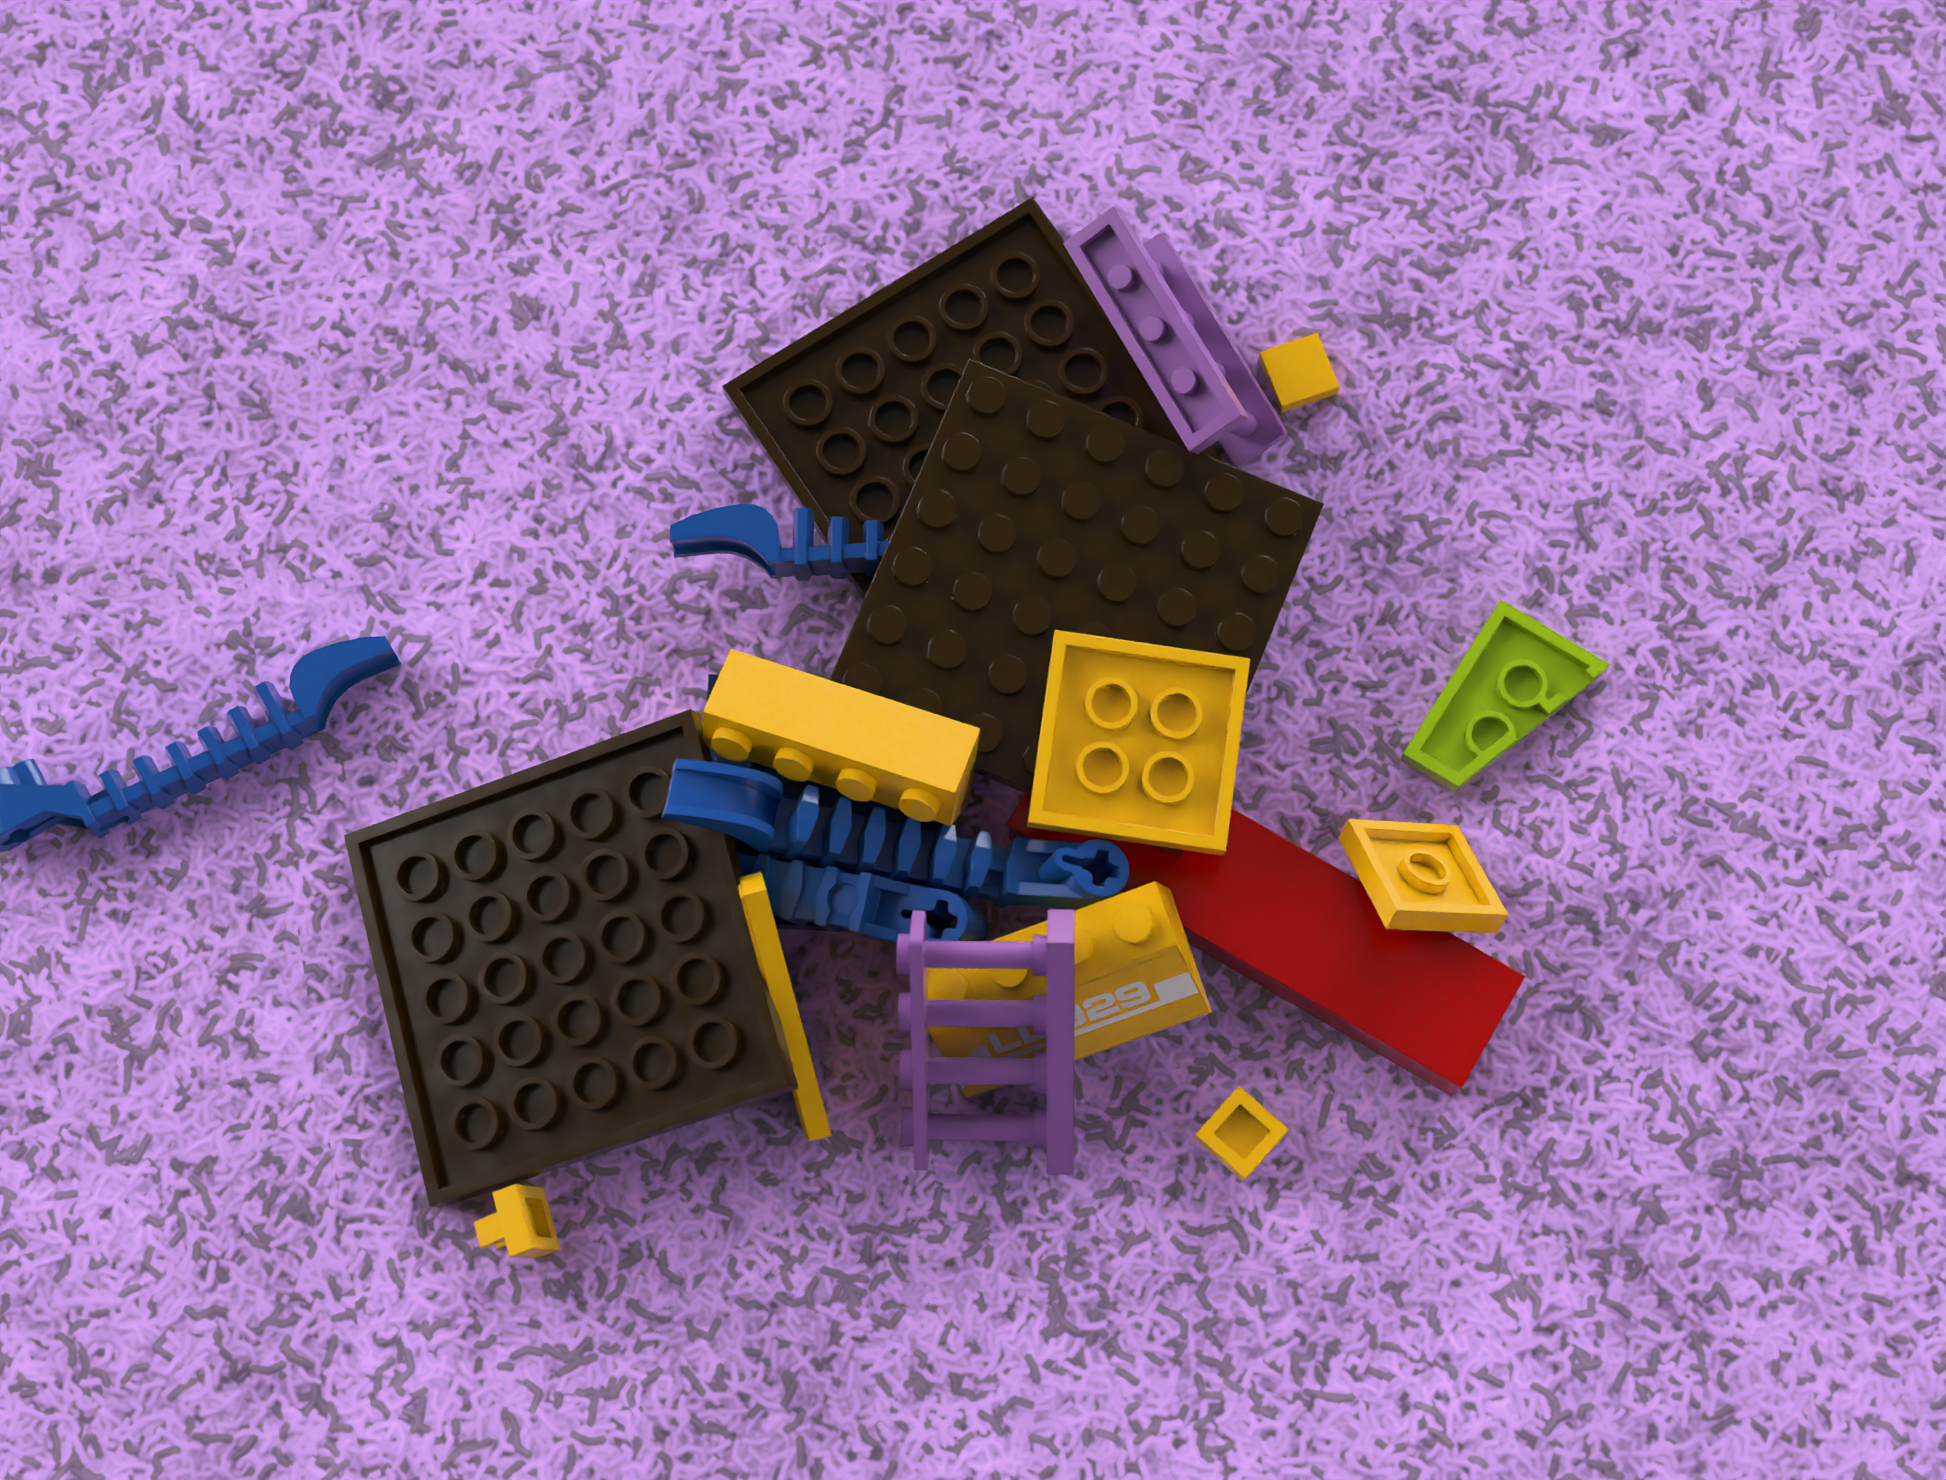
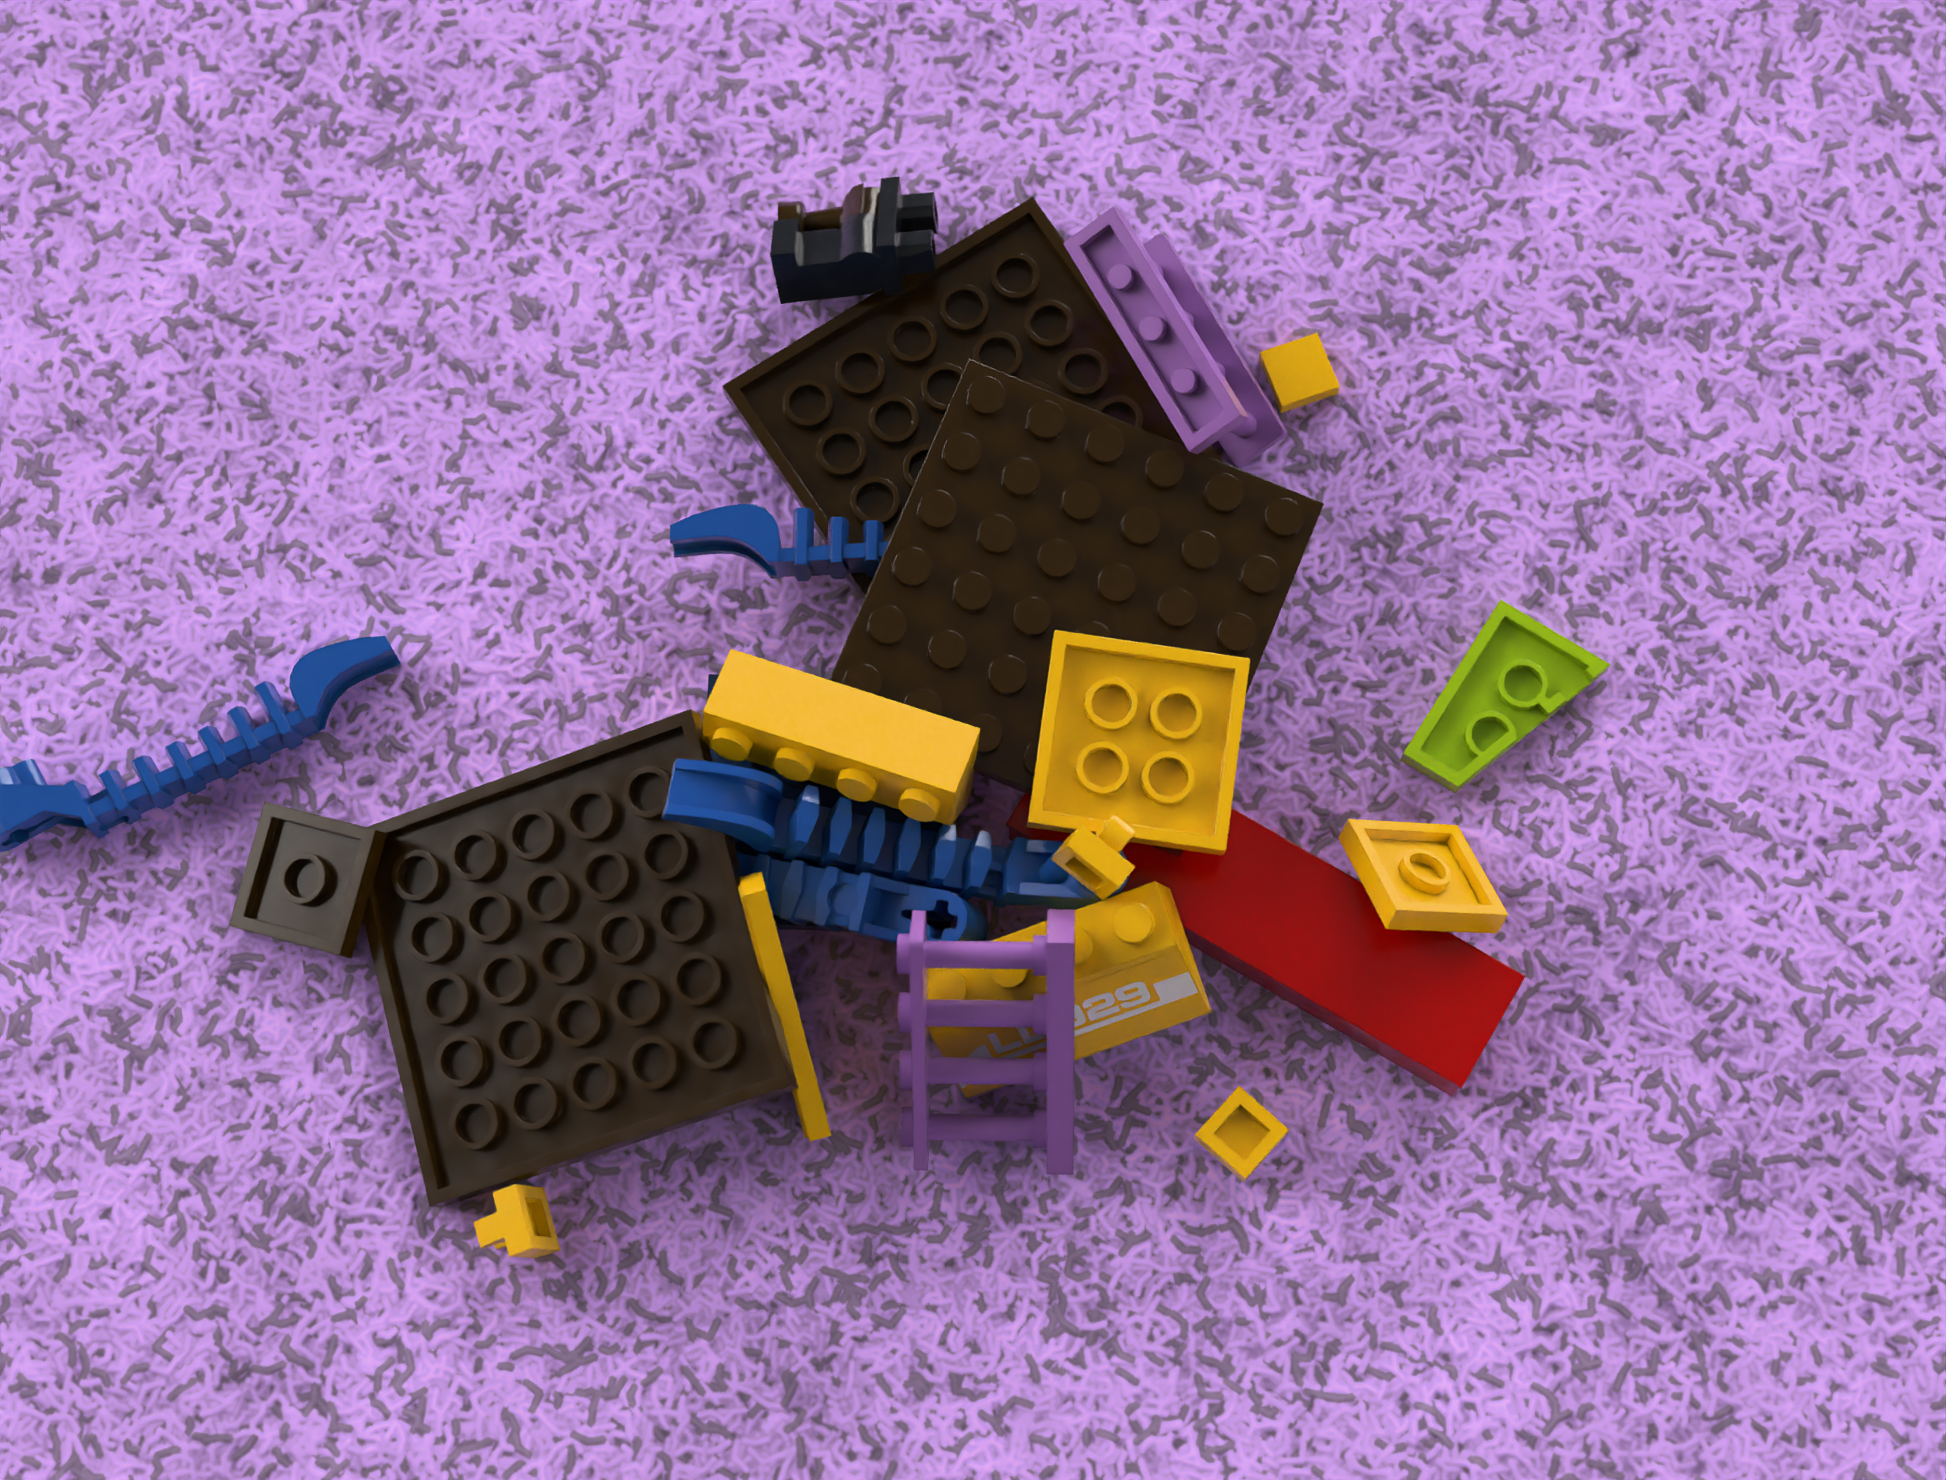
(308, 879): none -> dark brown plate
(854, 246): none -> black hips
(1096, 858): none -> yellow tile

